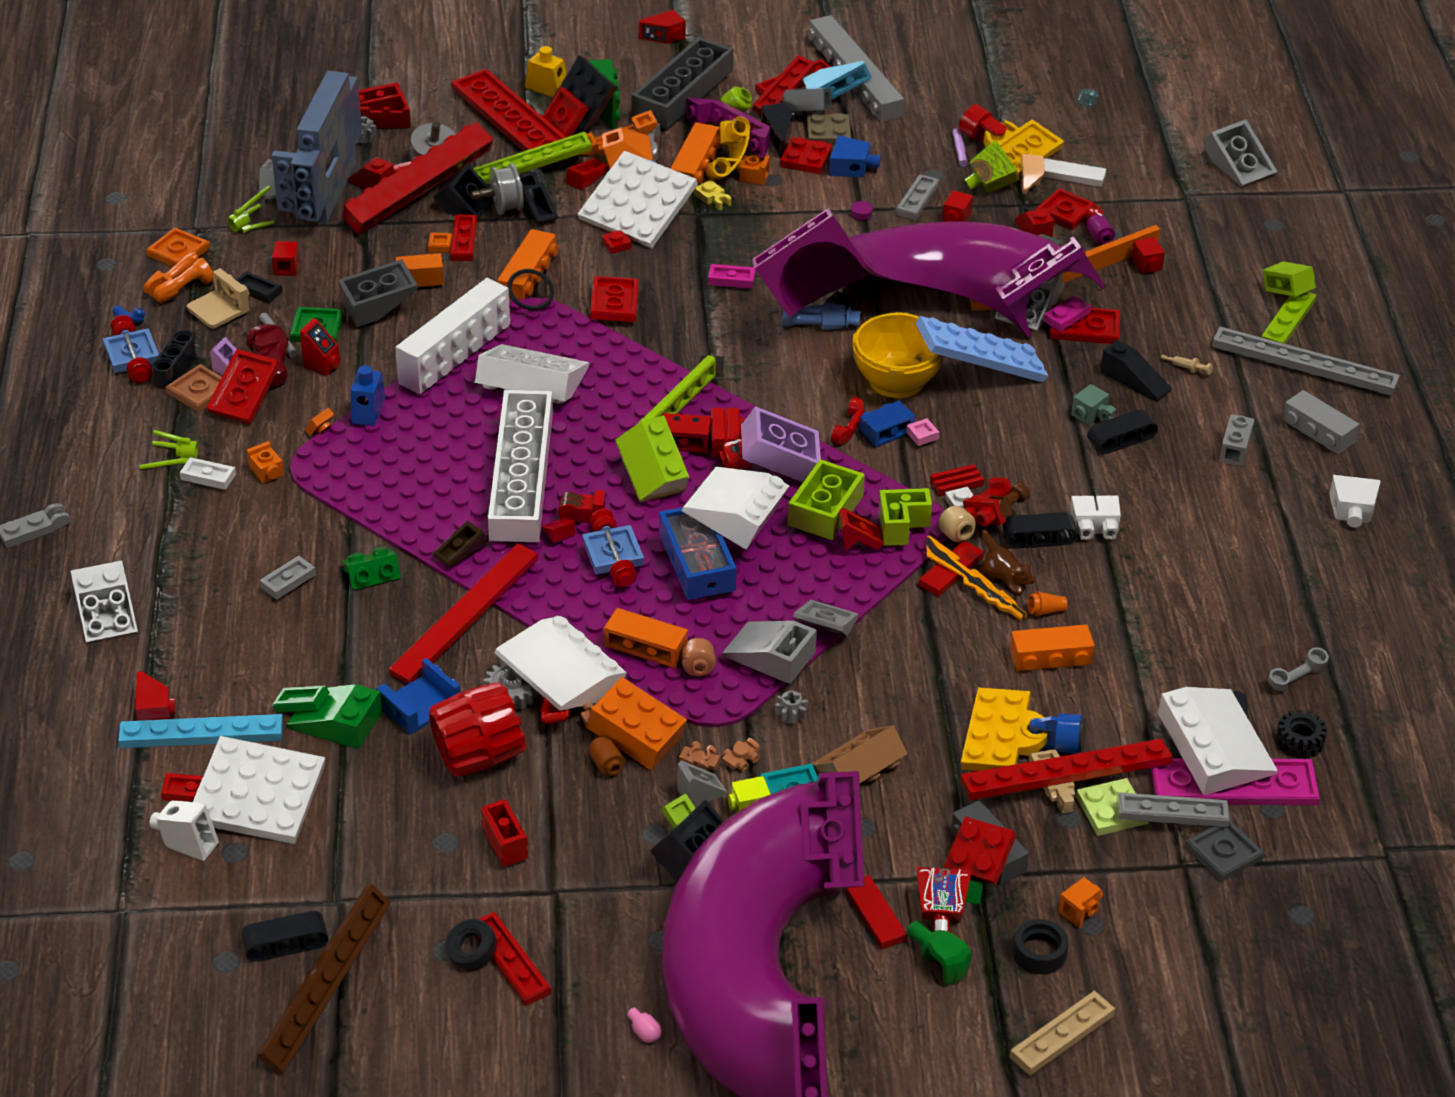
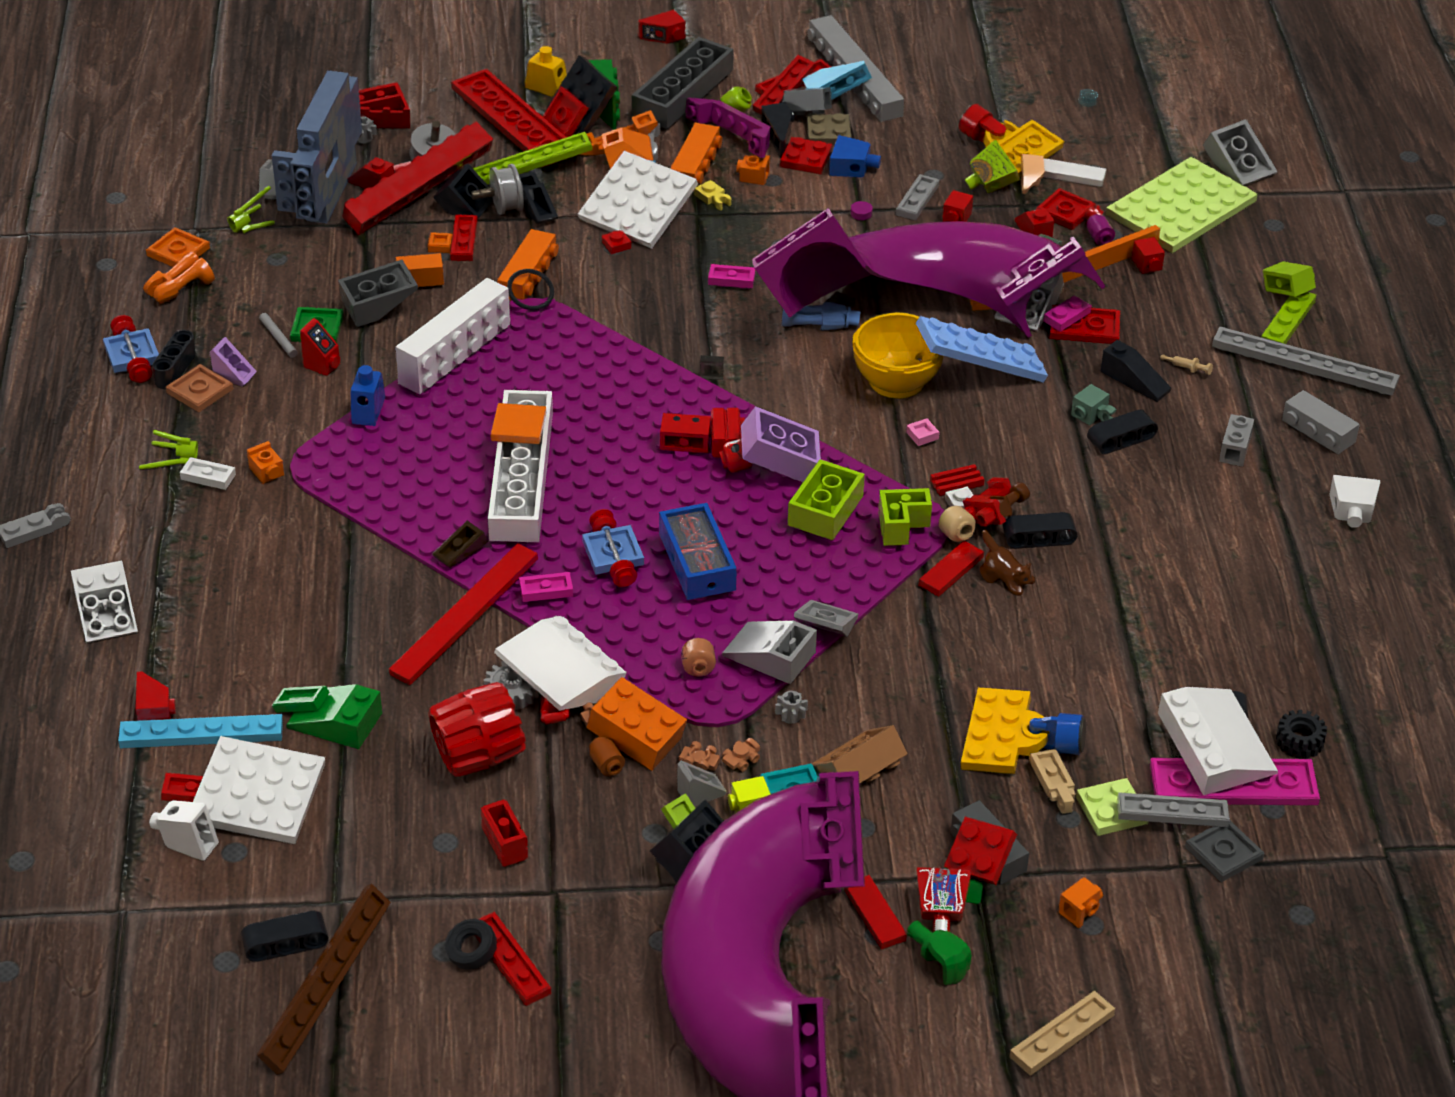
(137, 315): blue arm -> none
(223, 304): tan bracket -> none
(243, 386): red plate -> none
(260, 287): black tile -> none
(270, 342): dark red animal -> none
(285, 258): red brick -> none
(287, 577): light grey plate -> none
(319, 422): orange plate -> none
(372, 568): green bracket -> none
(411, 703): blue panel -> none
(518, 423): none -> orange tile
(530, 371): white slope -> none
(546, 586): none -> dark pink plate
(559, 529): red slope -> none
(581, 506): red leg -> none
(585, 173): red slope -> none
(614, 299): red tile -> none
(644, 1026): bright pink cylinder -> none
(645, 637): orange brick -> none
(652, 460): lime slope -> none
(686, 389): lime tile -> none
(736, 136): yellow panel -> none
(736, 502): white slope -> none
(841, 434): red bar -> none
(859, 529): red slope -> none
(885, 423): blue brick -> none
(960, 148): lavender piece -> none
(973, 579): light orange sword -> none
(1035, 962): black tyre -> none
(1045, 603): orange cone -> none
(1052, 647): orange brick -> none
(1065, 769): red plate -> none
(1096, 516): white hips -> none
(1182, 203): none -> yellowish green plate
(1314, 663): light grey bar -> none

